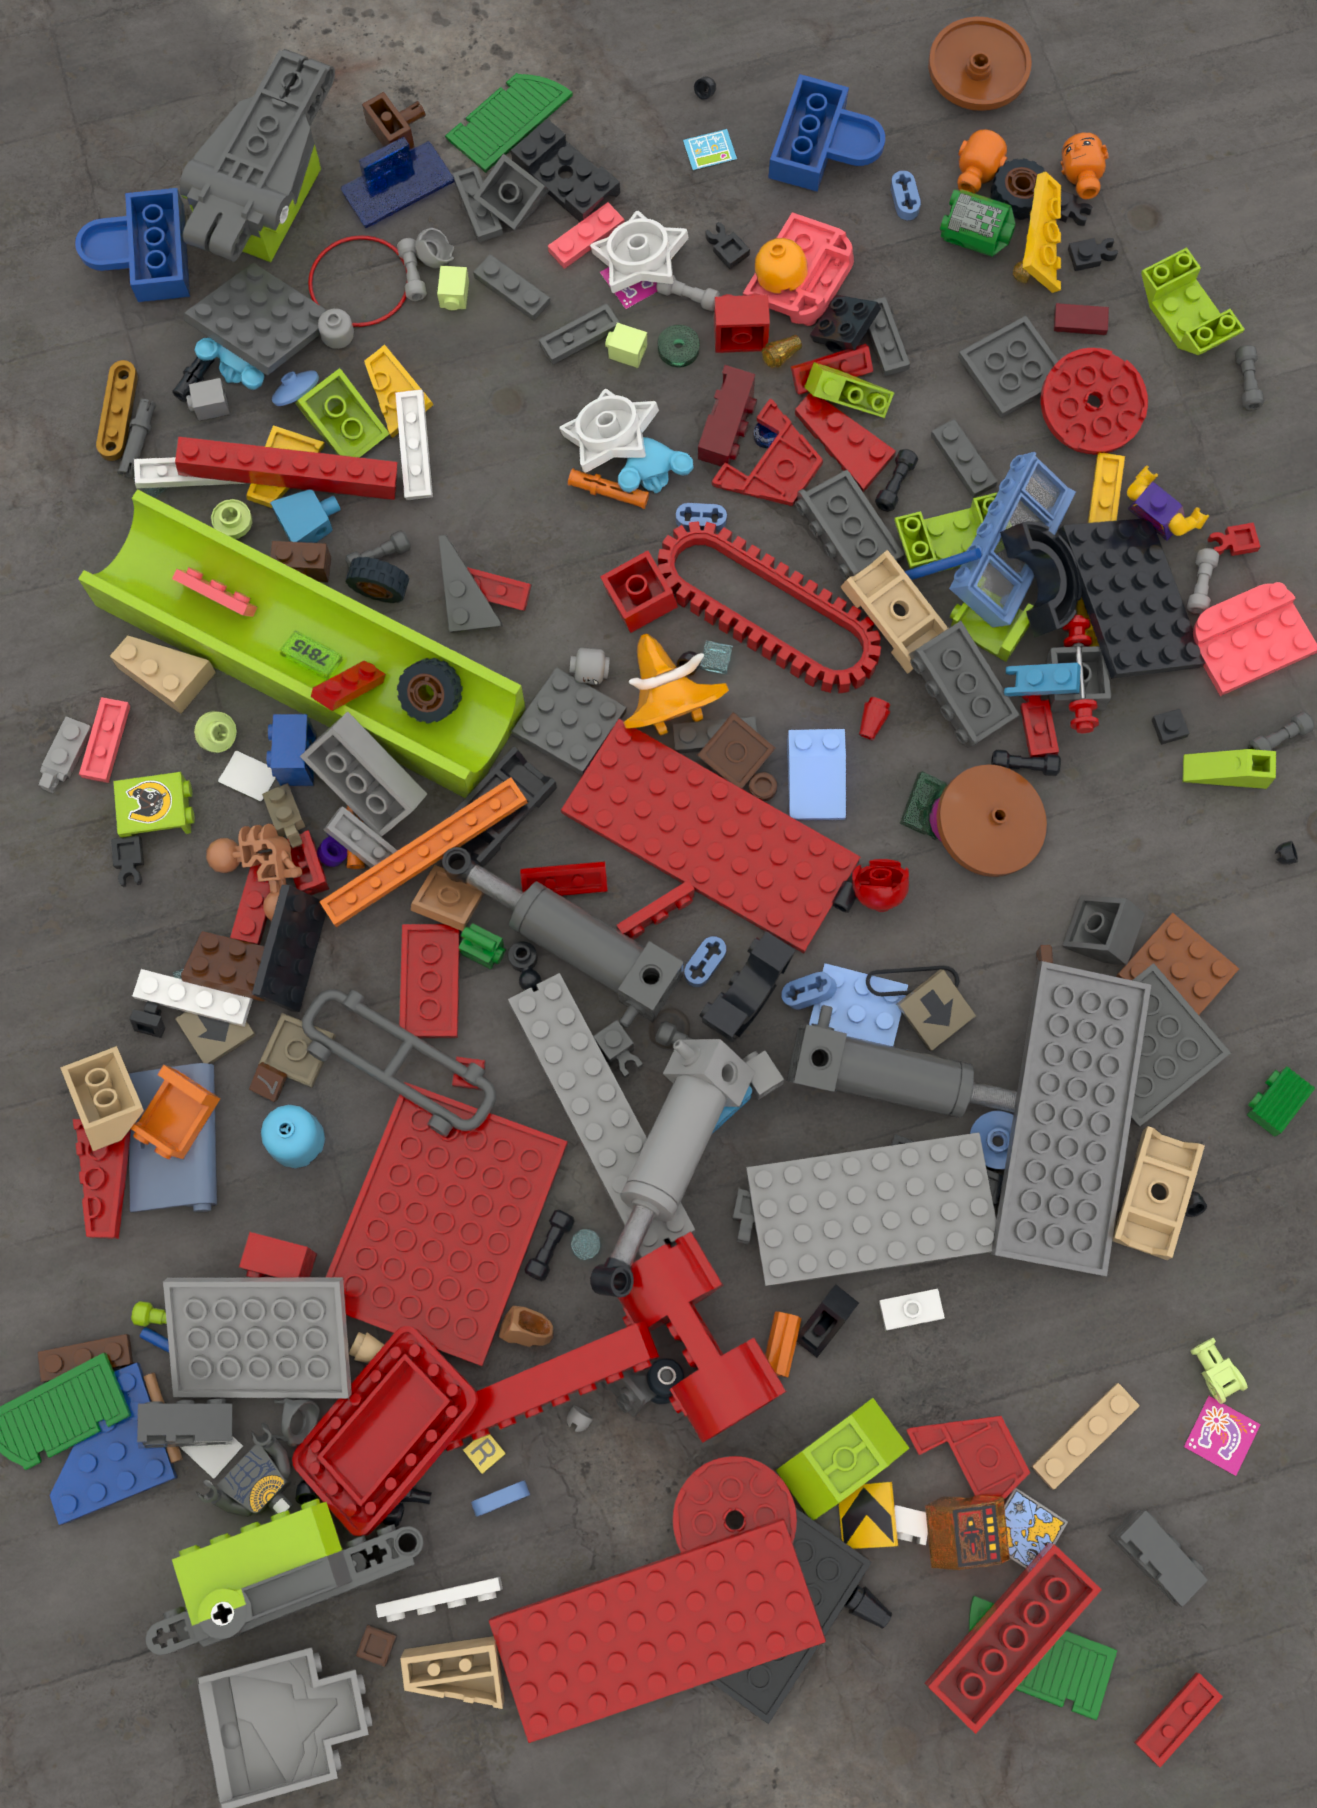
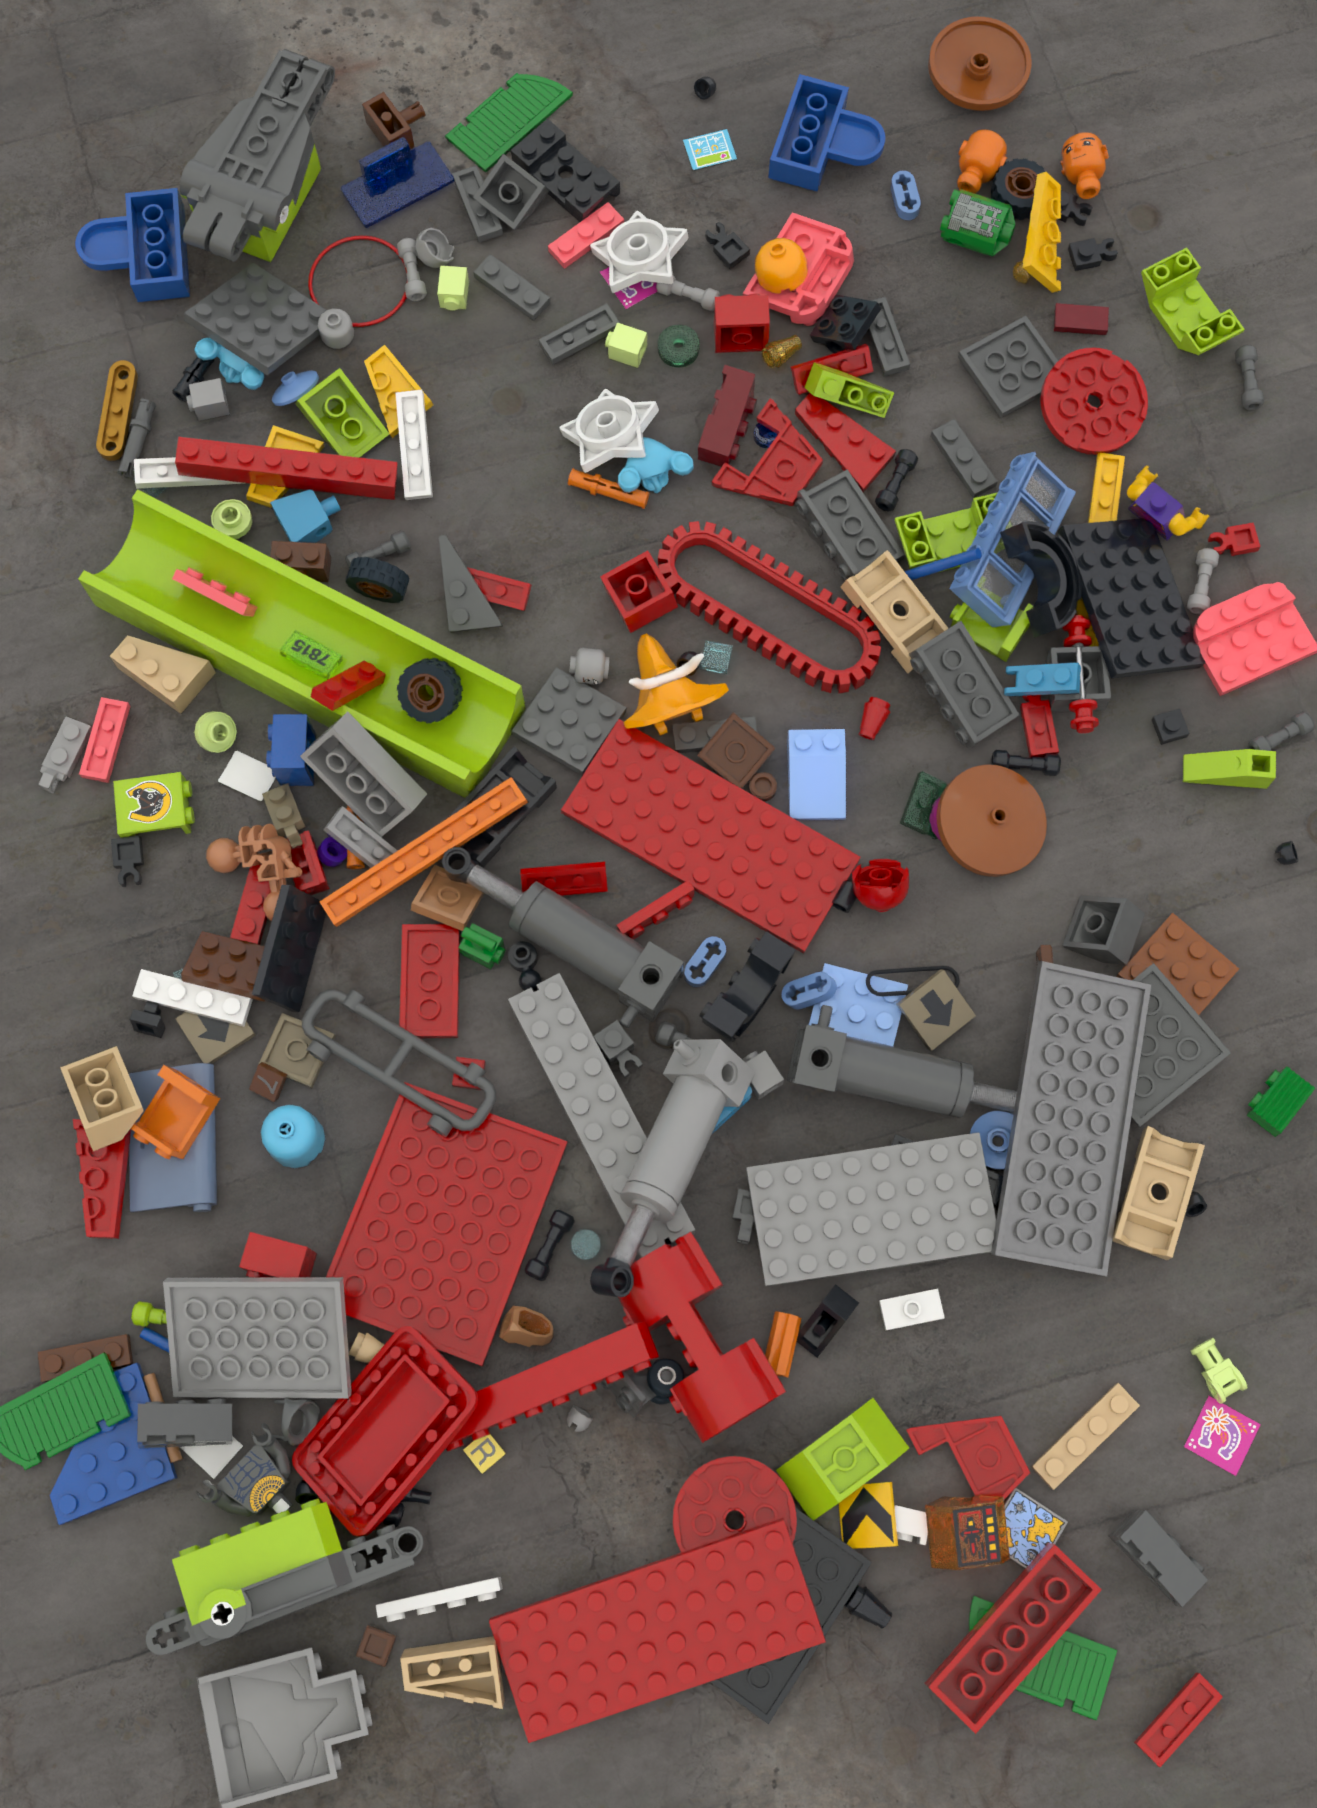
(500, 1498): medium blue beam -> none
(701, 513): medium blue beam -> none

